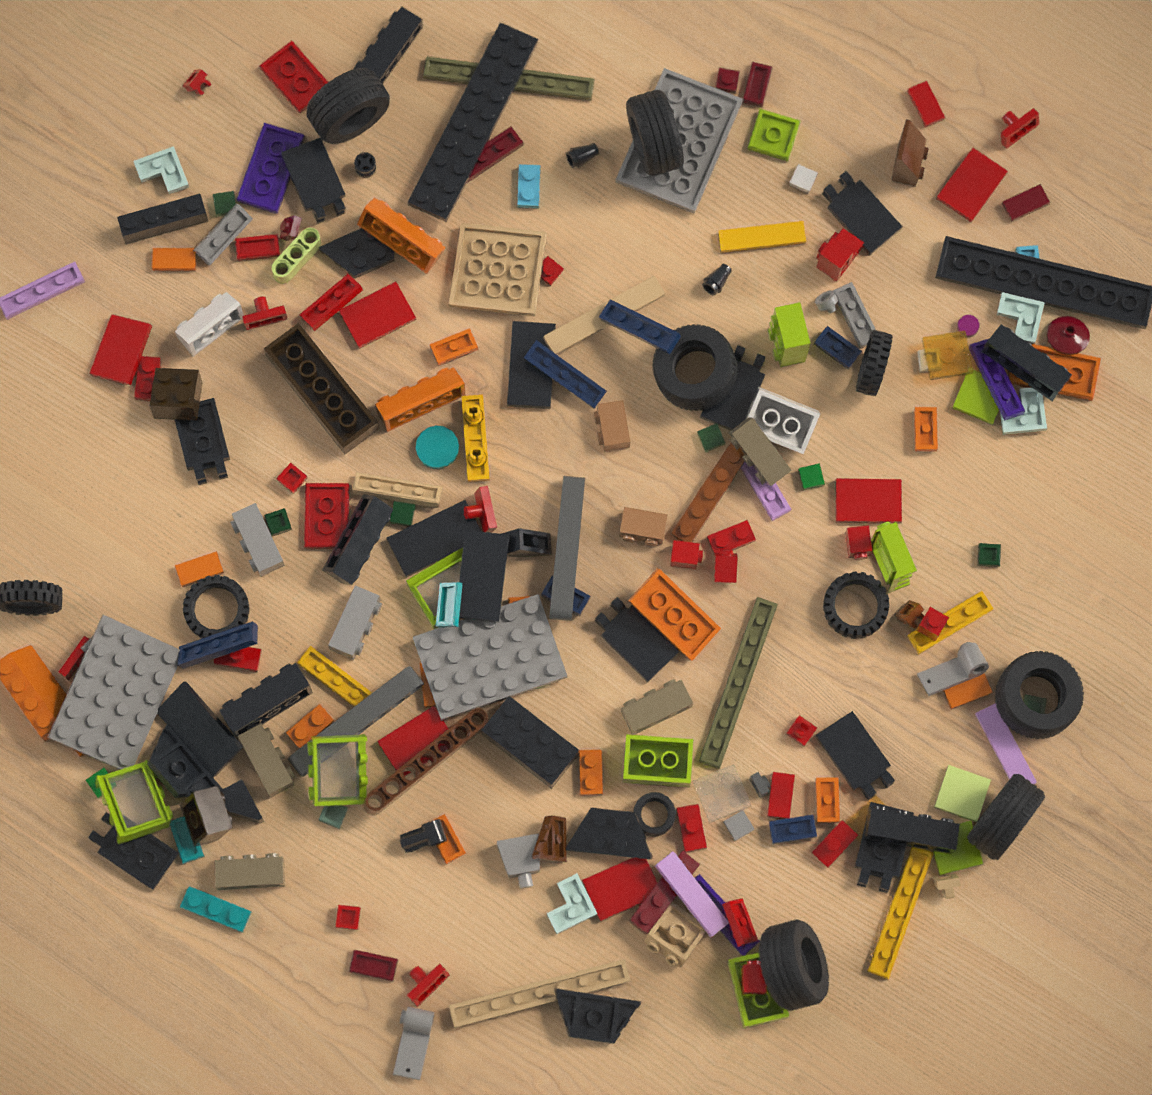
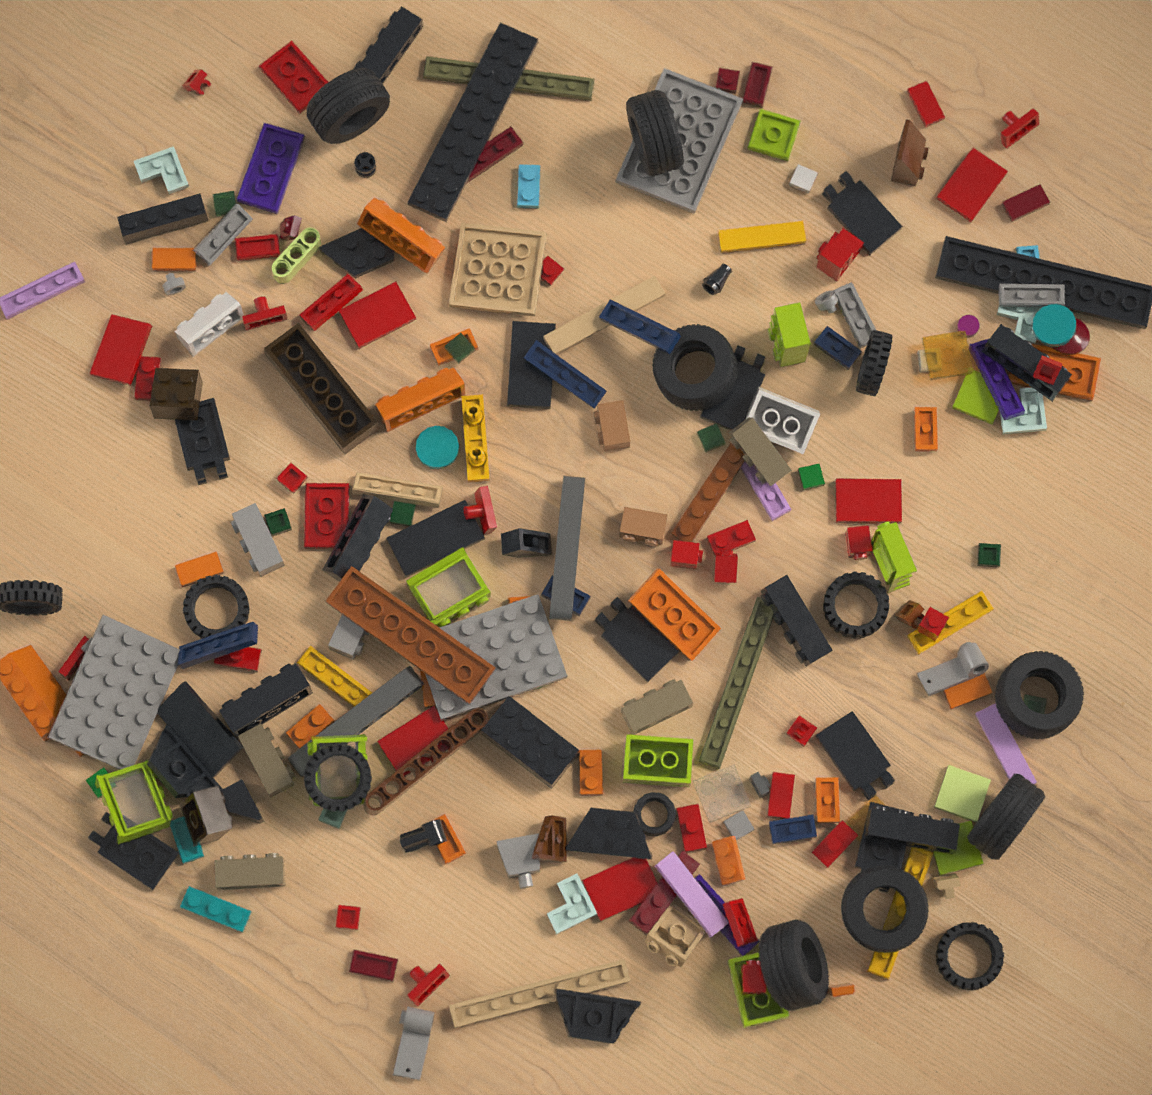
(173, 284): none -> light grey tile
(314, 178): black tile -> none
(337, 804): none -> black tyre
(410, 635): none -> dark orange plate
(449, 604): tile -> none
(459, 348): none -> clear green tile
(483, 575): black tile -> none
(580, 155): black cone -> none
(728, 860): none -> orange plate
(795, 620): none -> black brick
(841, 989): none -> orange tile
(907, 930): none -> black tyre
(995, 947): none -> black tyre
(1031, 295): none -> light grey tile
(1047, 370): none -> red tile
(1054, 325): none -> teal tile

